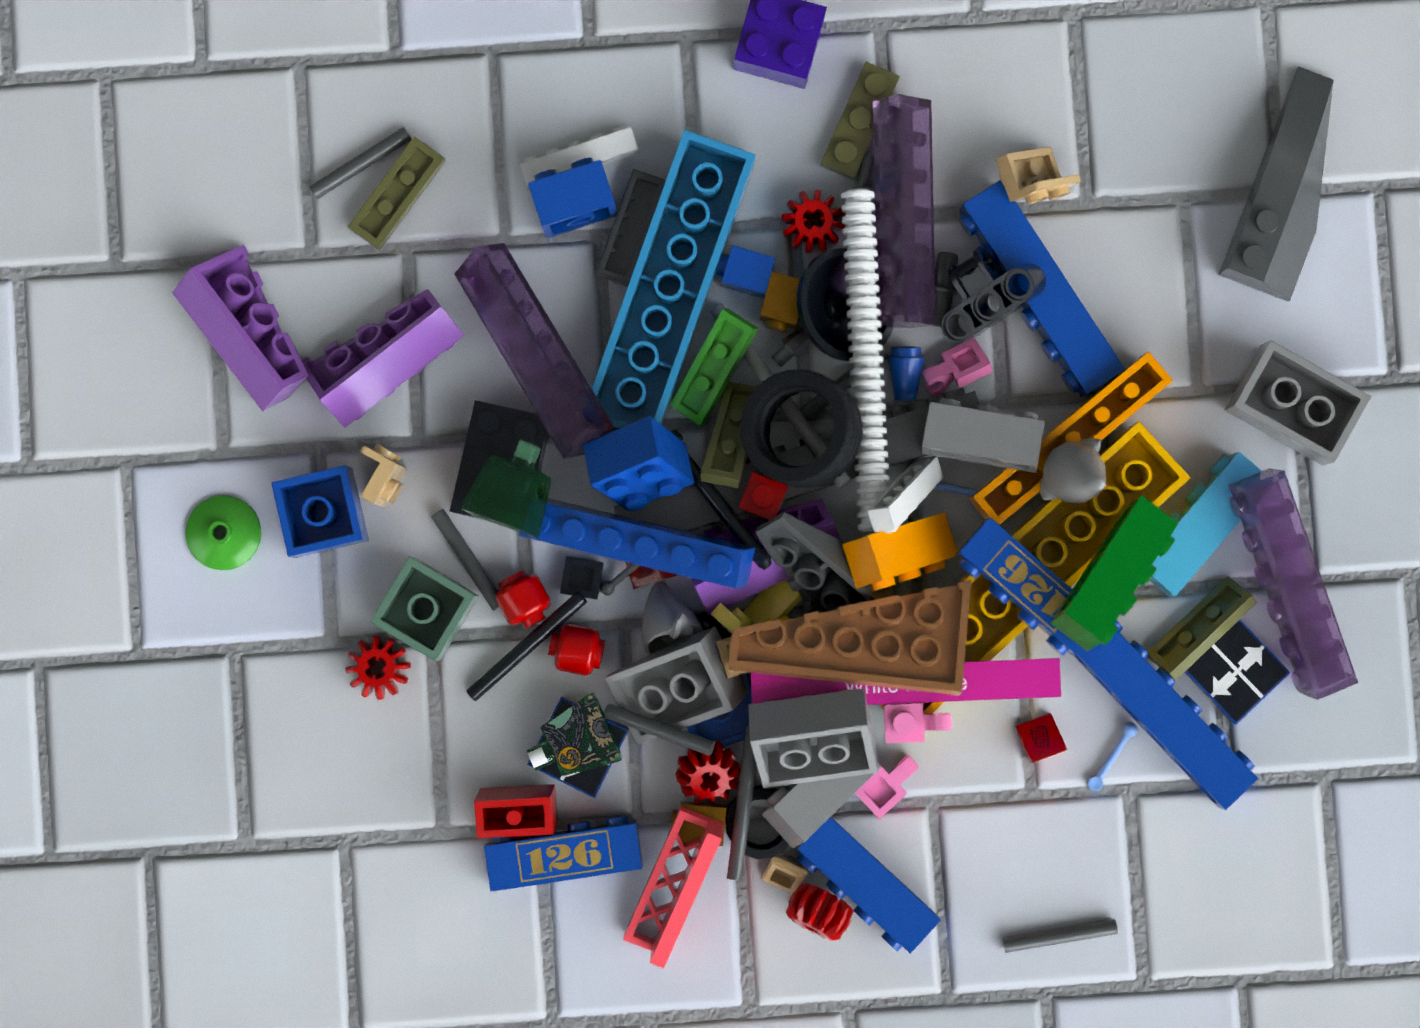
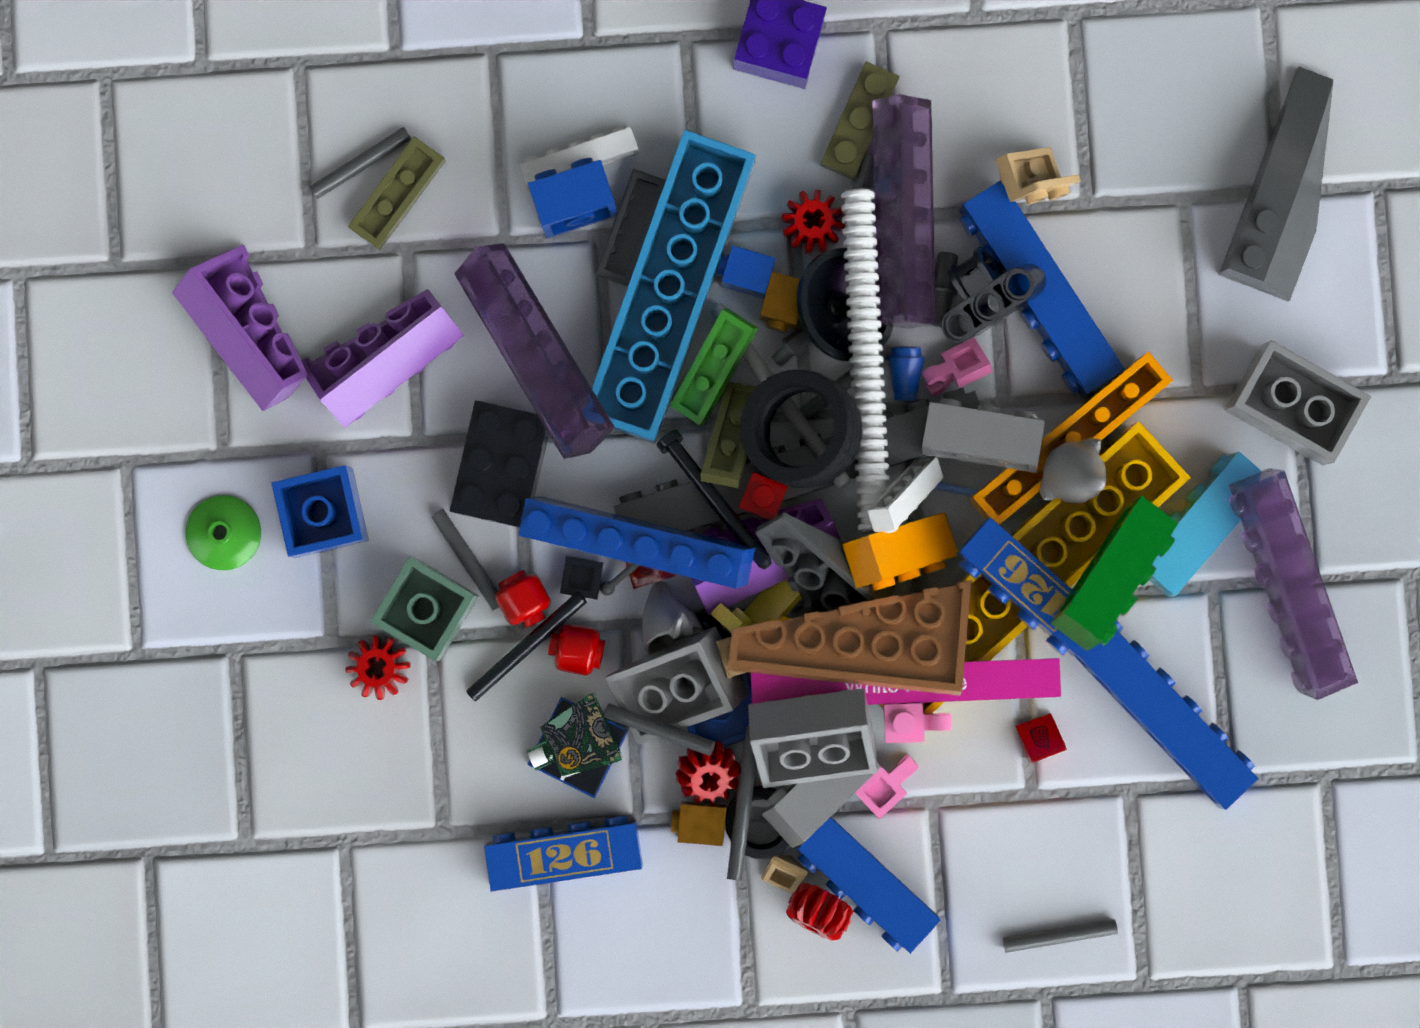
(384, 483): tan bracket -> none
(511, 492): clear green torso -> none
(516, 811): red brick -> none
(638, 464): blue brick -> none
(687, 890): coral fence -> none
(1095, 782): light blue hinge -> none
(1201, 628): olive plate -> none
(1237, 672): black tile -> none

